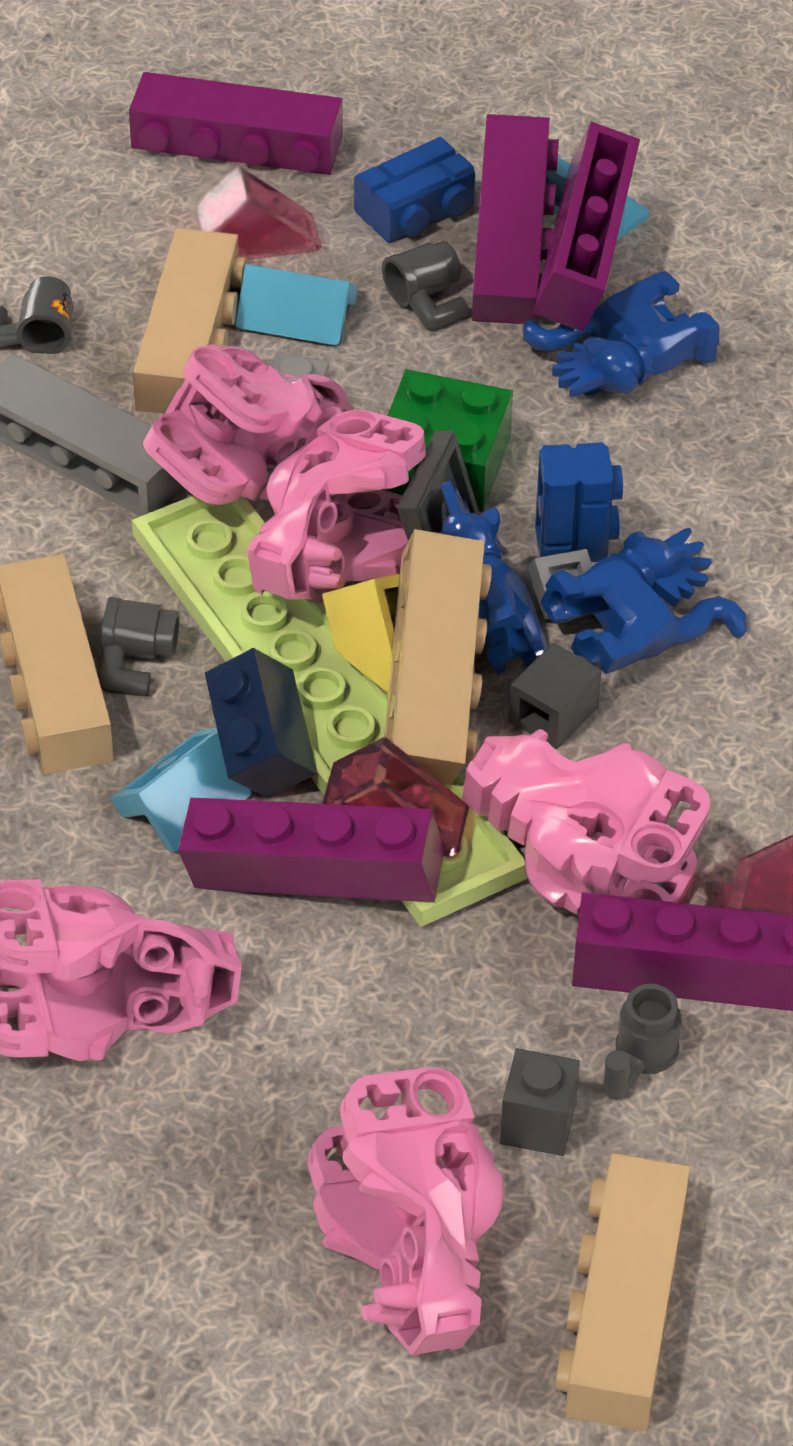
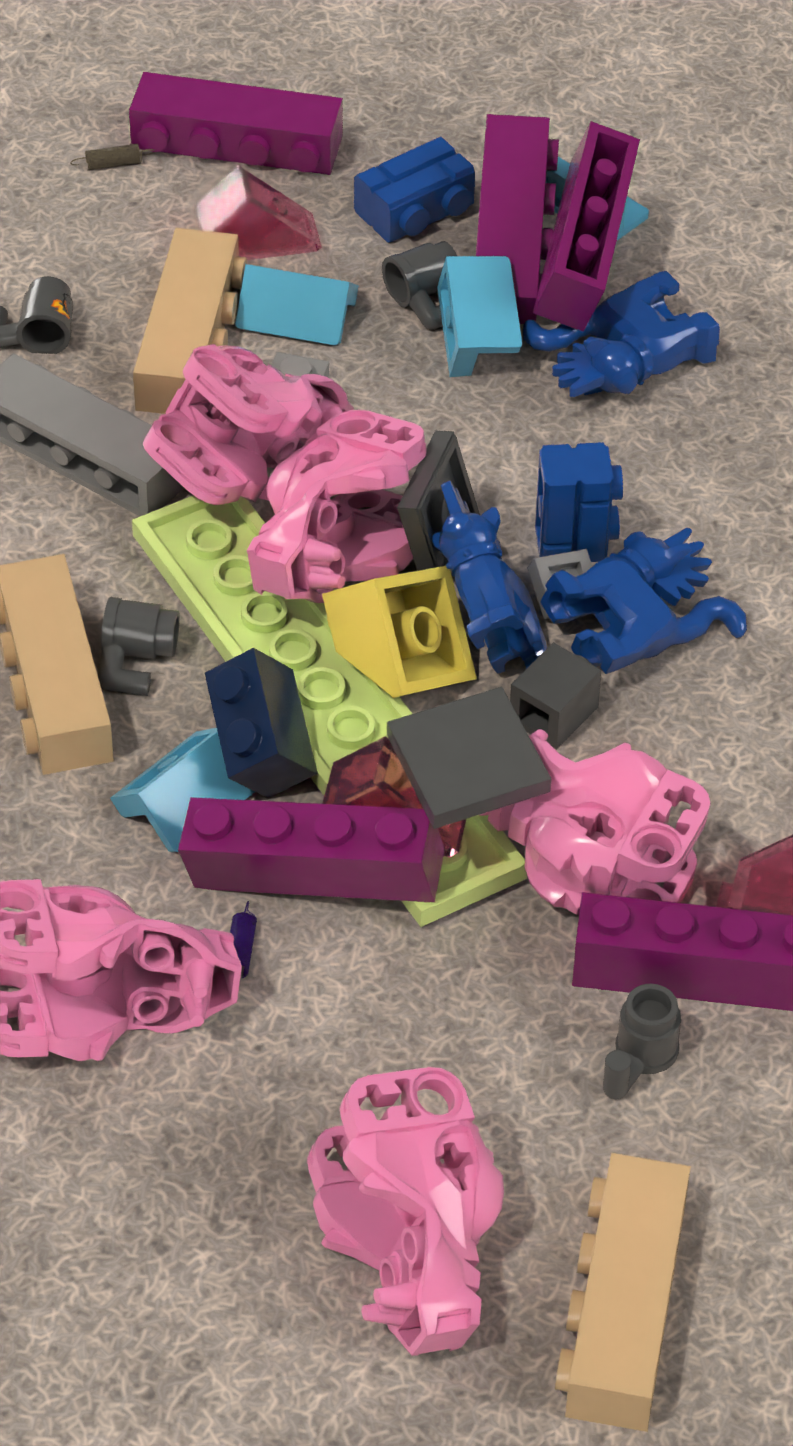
(113, 156): none -> dark tan piece
(243, 930): none -> dark purple piece
(436, 650): tan brick -> none
(468, 757): none -> dark grey tile
(472, 410): green brick -> none
(477, 310): none -> medium azure panel
(539, 1102): dark grey brick -> none

